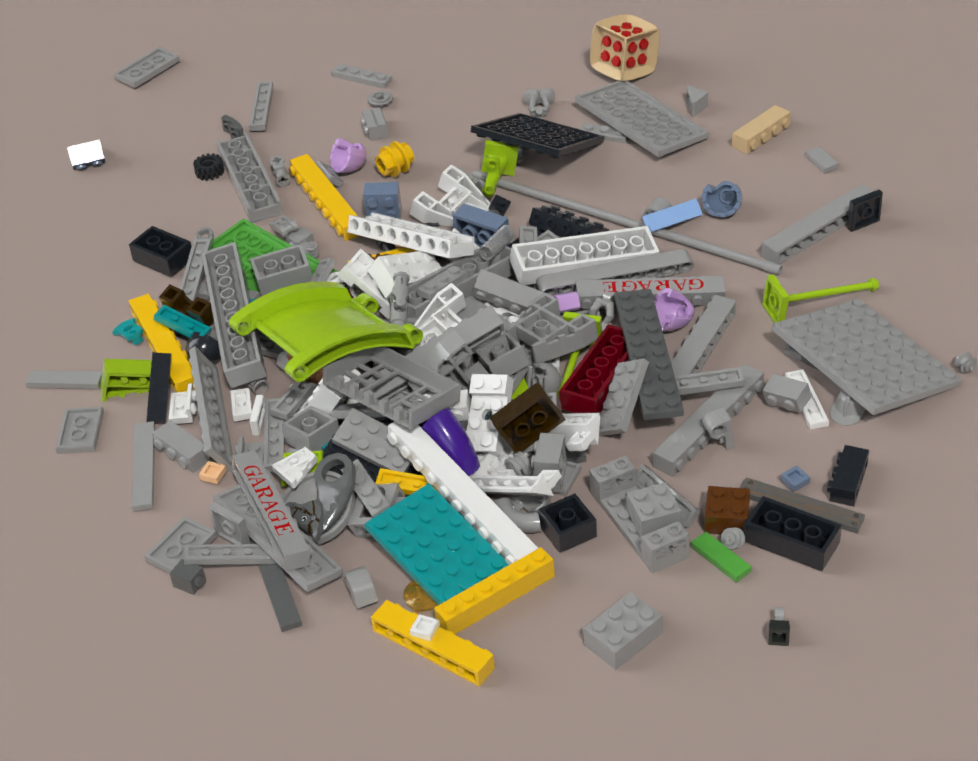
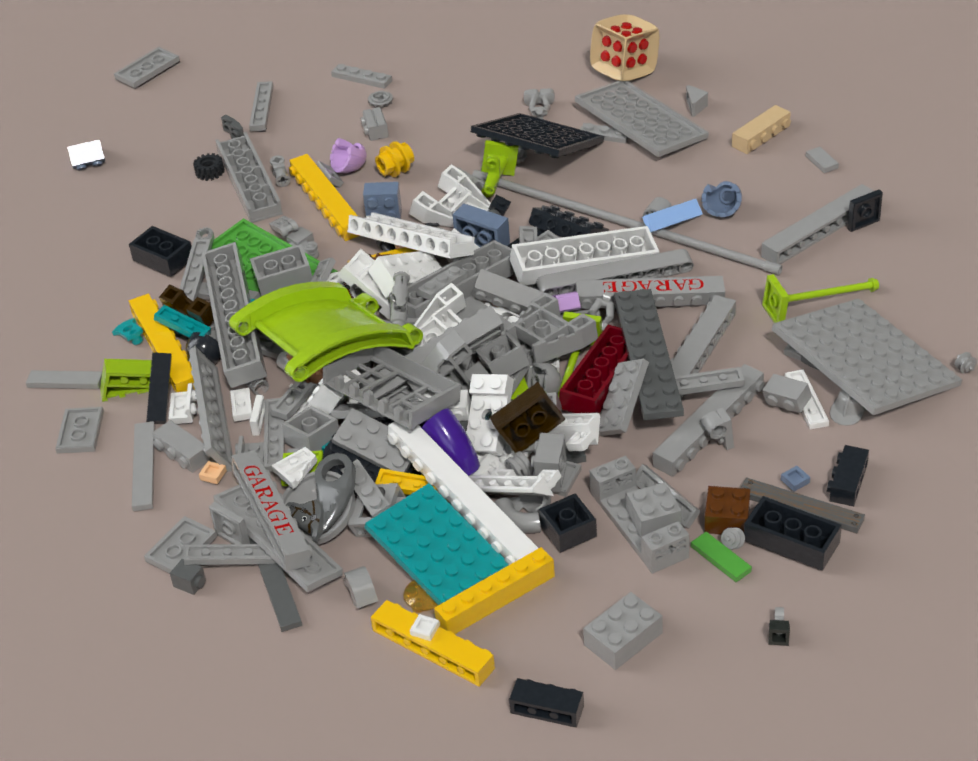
(505, 240): light grey piece -> none
(546, 702): none -> black brick
(673, 309): lavender hair -> none

